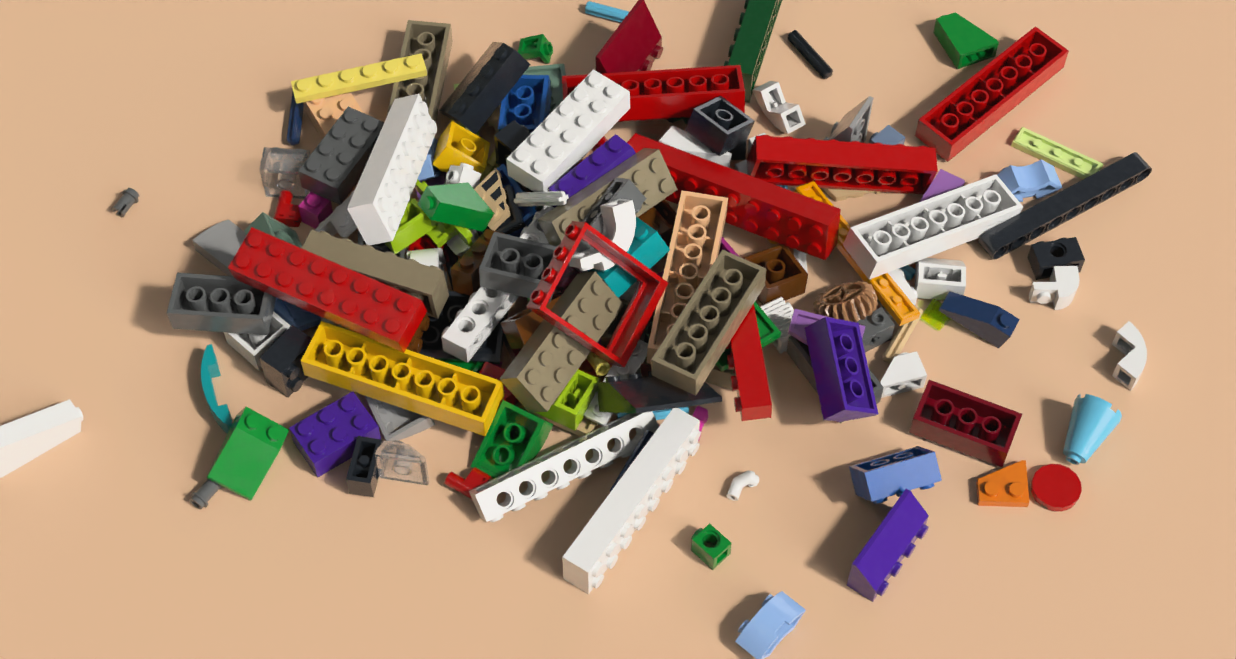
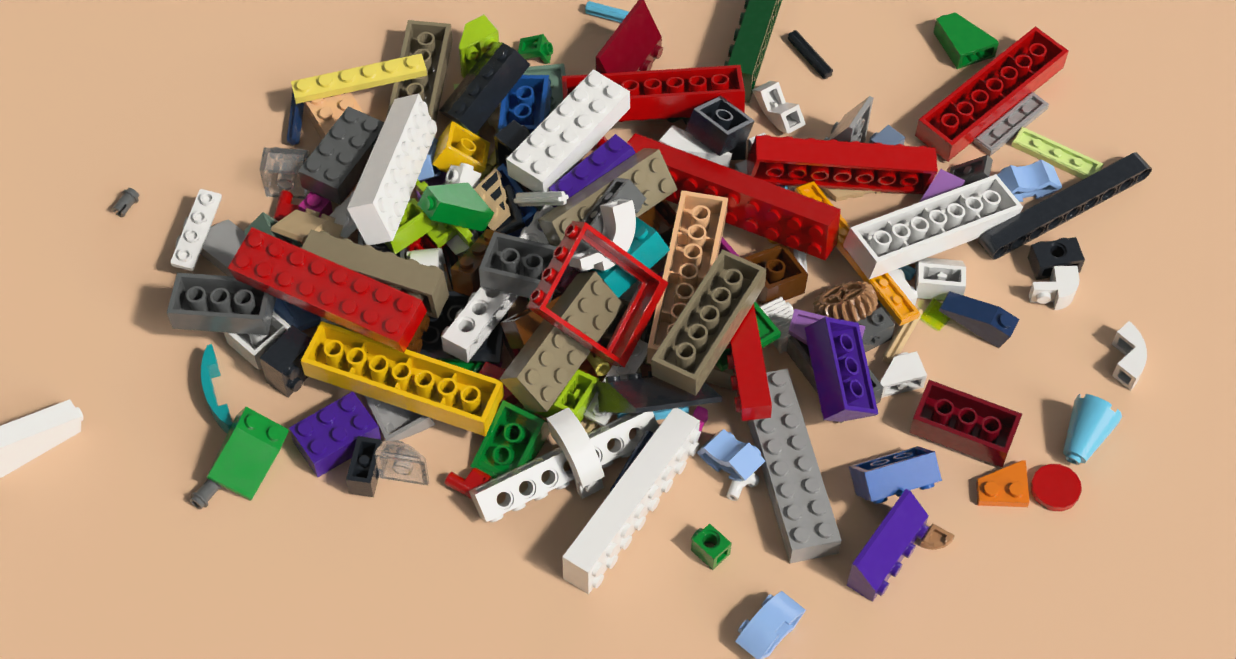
(195, 230): none -> white bracket
(299, 224): none -> tan slope
(475, 41): none -> lime slope
(578, 450): none -> white arch
(732, 456): none -> light blue brick
(794, 476): none -> light grey brick
(936, 538): none -> medium nougat tile
(973, 170): none -> dark grey slope
(1010, 123): none -> light grey tile

